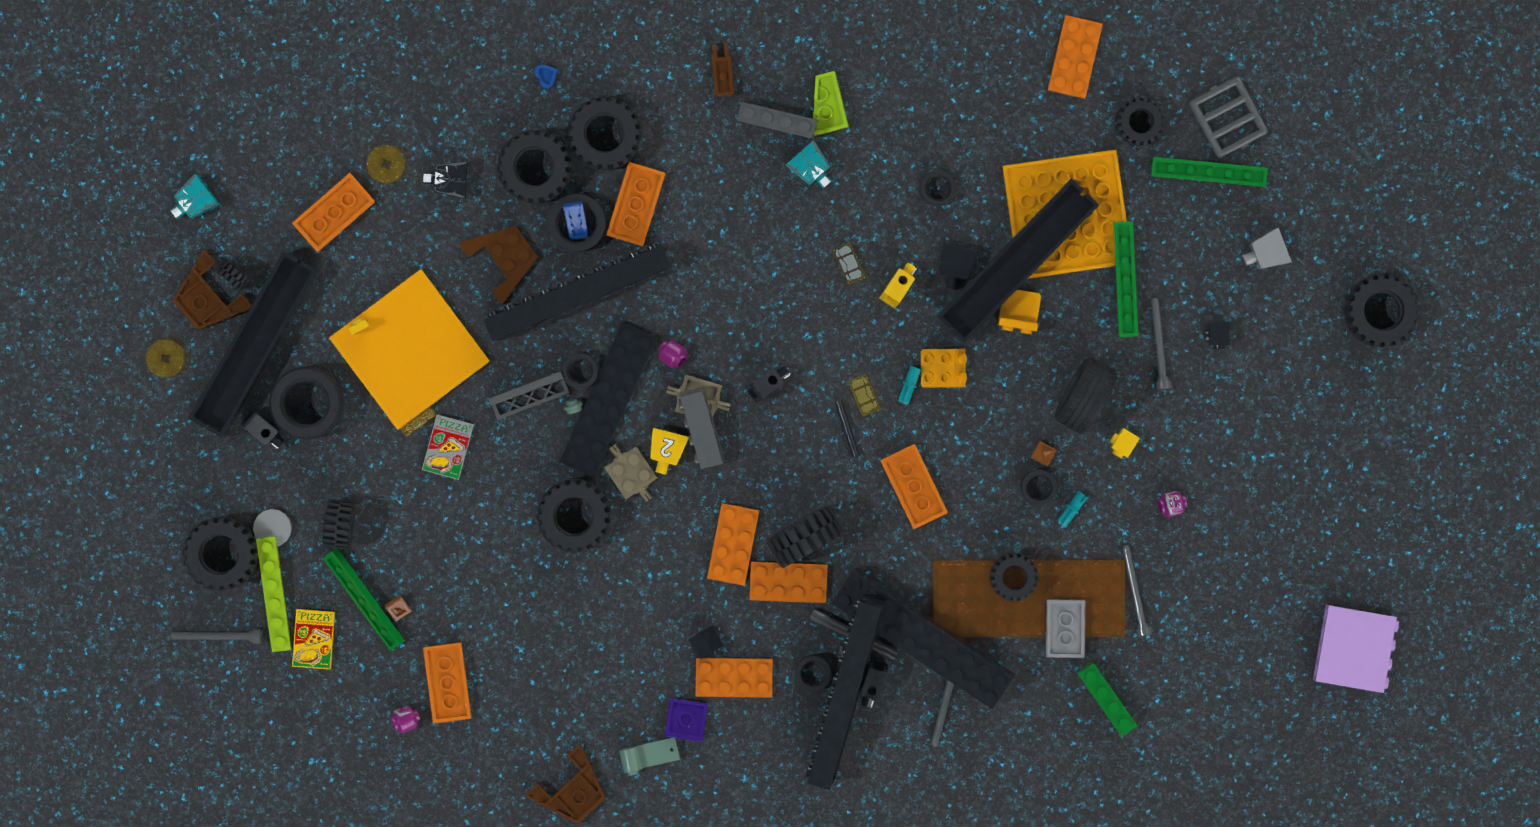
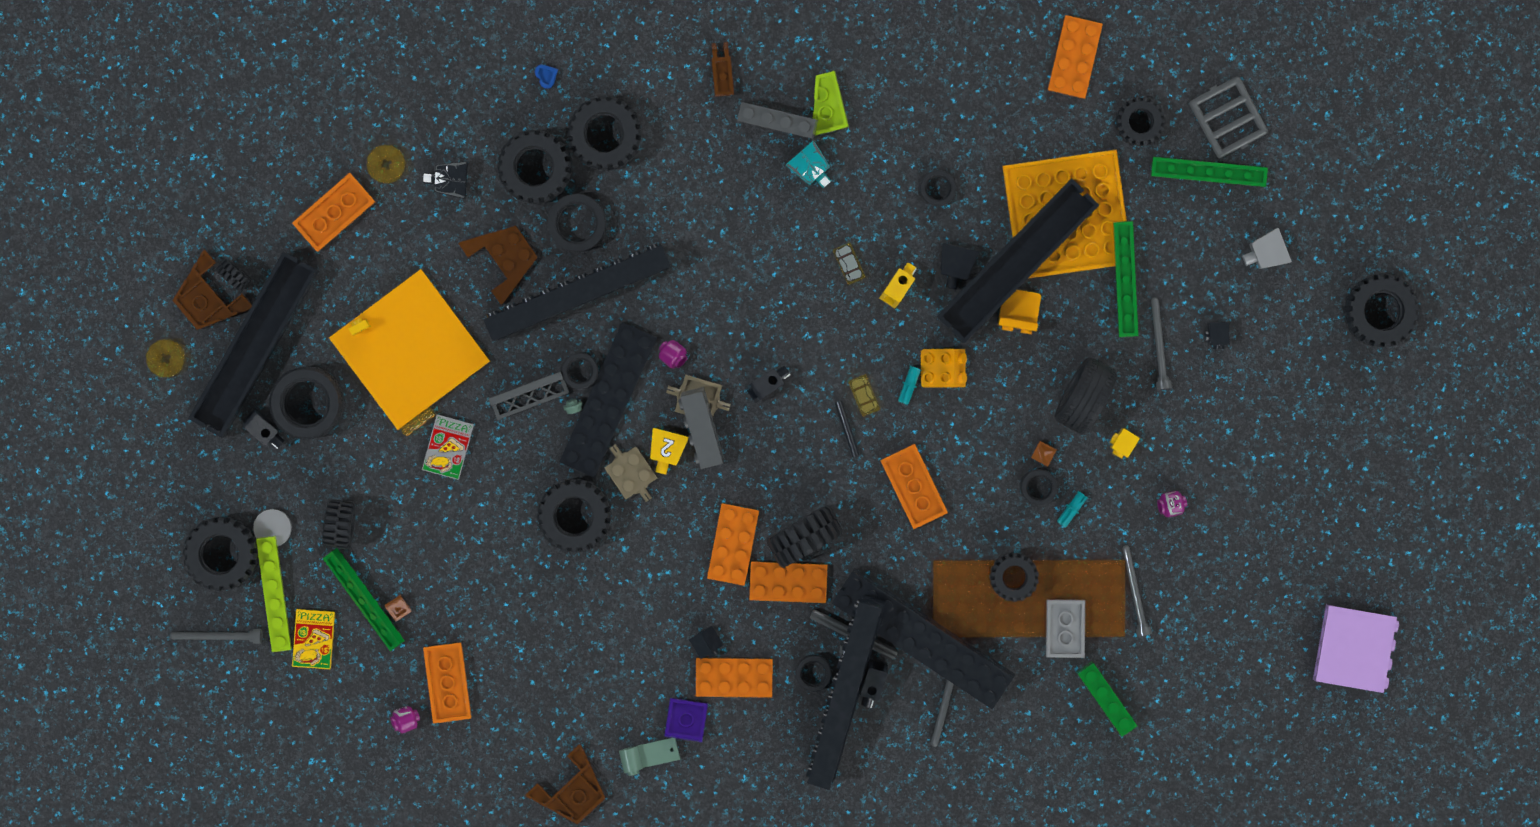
(194, 199): teal torso -> none
(575, 220): blue plate -> none
(636, 204): orange plate -> none

